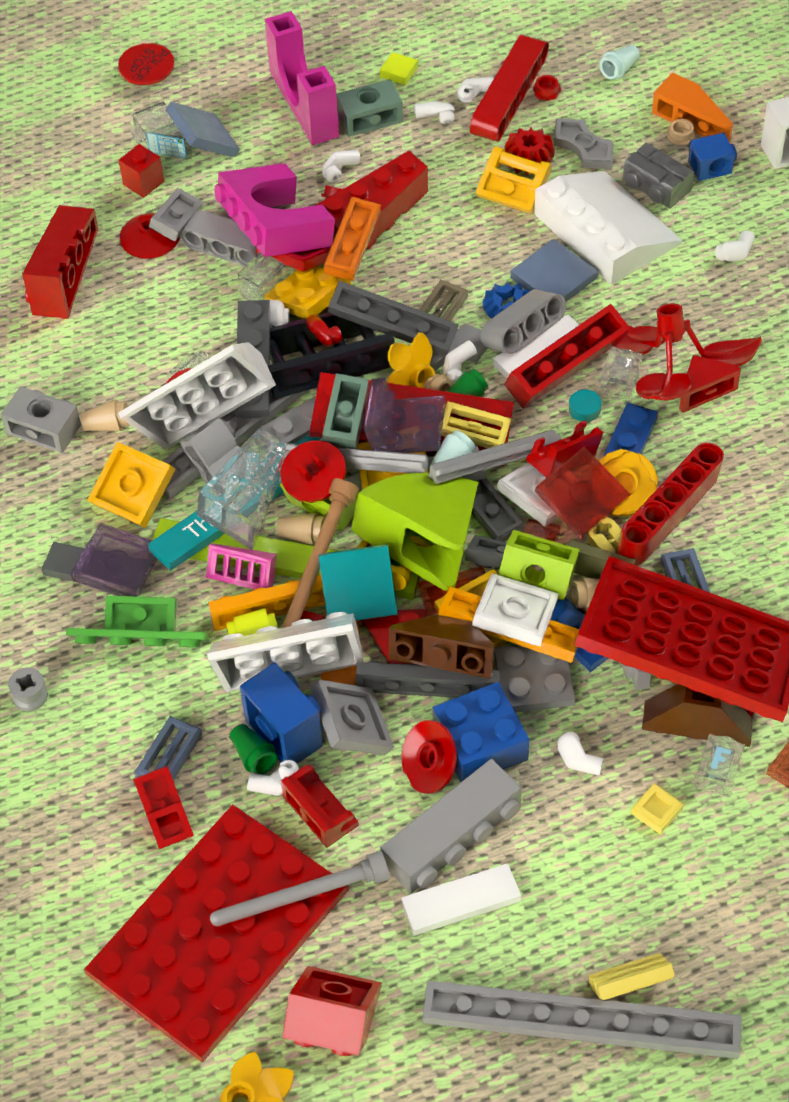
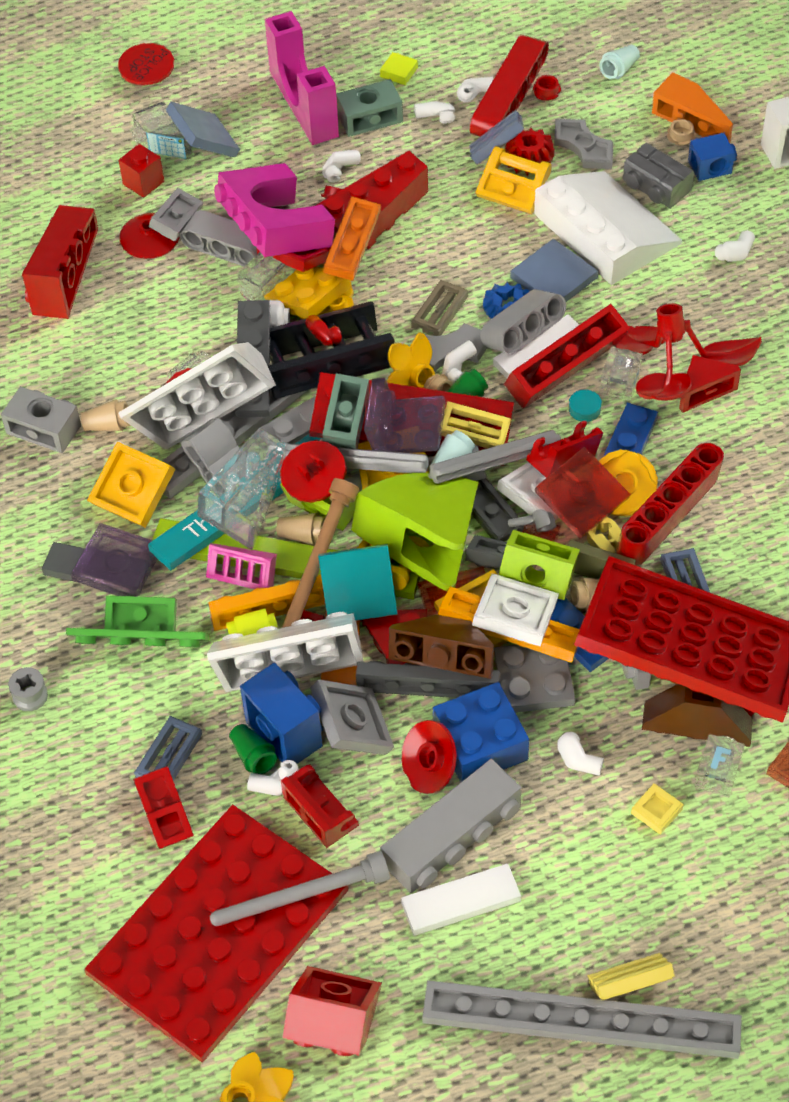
(391, 317): dark grey plate -> none
(496, 136): none -> sand blue tile
(543, 521): none -> light grey hand

